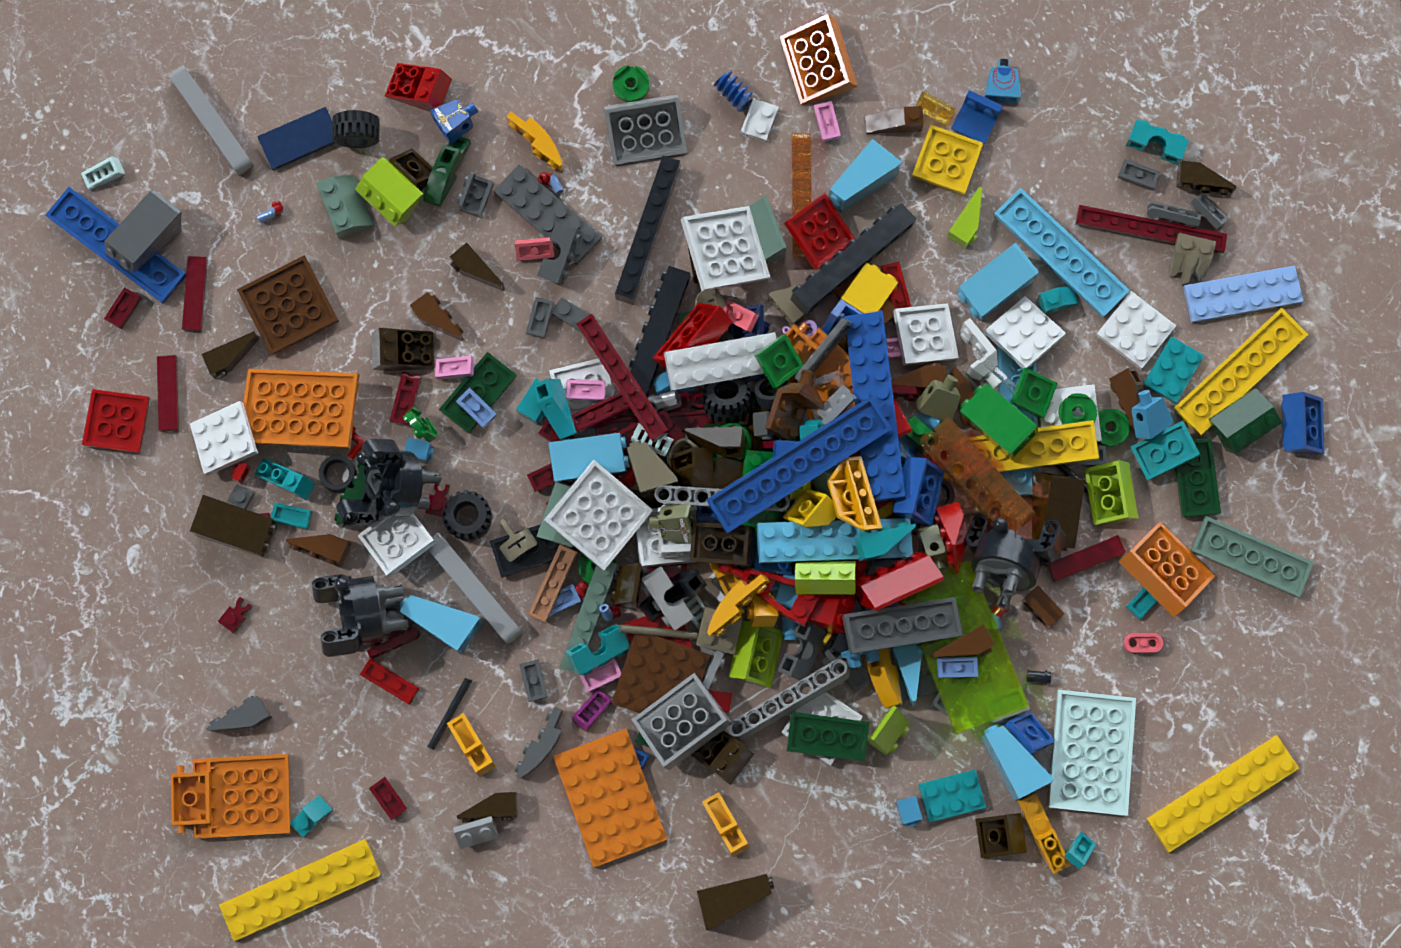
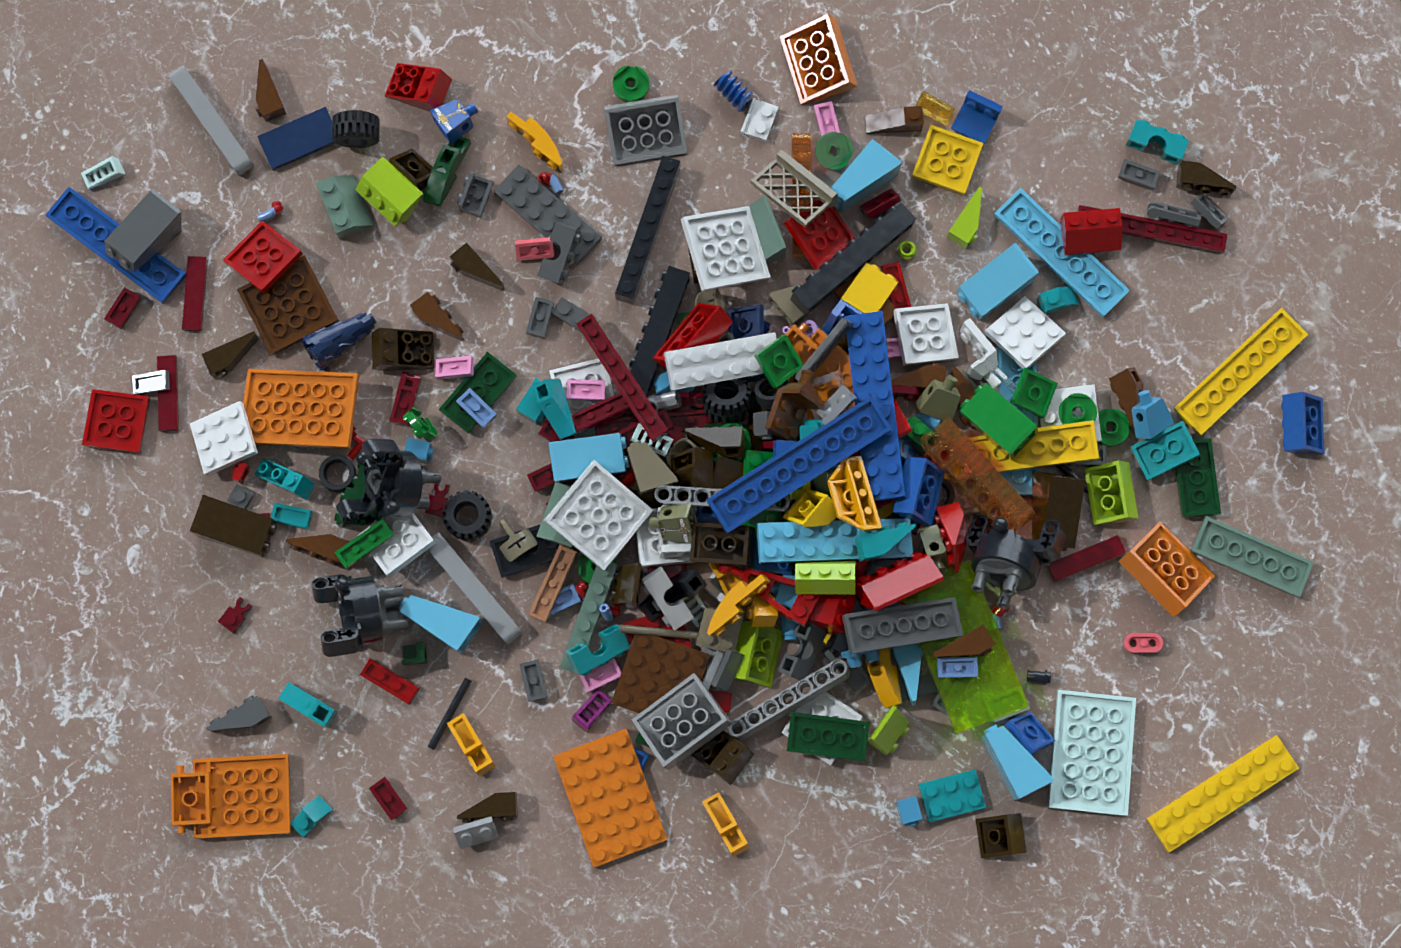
(150, 382): none -> tile
(262, 257): none -> red plate
(267, 97): none -> reddish brown slope
(299, 890): yellow plate -> none
(308, 705): none -> teal slope
(331, 342): none -> dark blue cone
(364, 543): none -> green plate
(395, 641): dark red plate -> none
(414, 654): none -> dark green panel
(537, 752): dark grey slope -> none
(727, 669): none -> dark grey tile
(729, 899): dark brown slope -> none
(741, 316): coral plate -> none
(806, 181): none -> dark tan fence
(823, 146): none -> green plate
(880, 203): none -> dark red plate
(907, 244): none -> lime plate
(1003, 84): dark azure torso -> none
(1042, 607): reddish brown panel -> none
(1042, 833): light orange slope -> none
(1079, 850): teal slope -> none
(1091, 231): none -> red slope
(1135, 330): white plate -> none
(1141, 603): teal tile -> none
(1173, 370): teal plate -> none
(1191, 257): dark tan plate -> none
(1243, 294): light blue plate -> none
(1244, 421): slope -> none

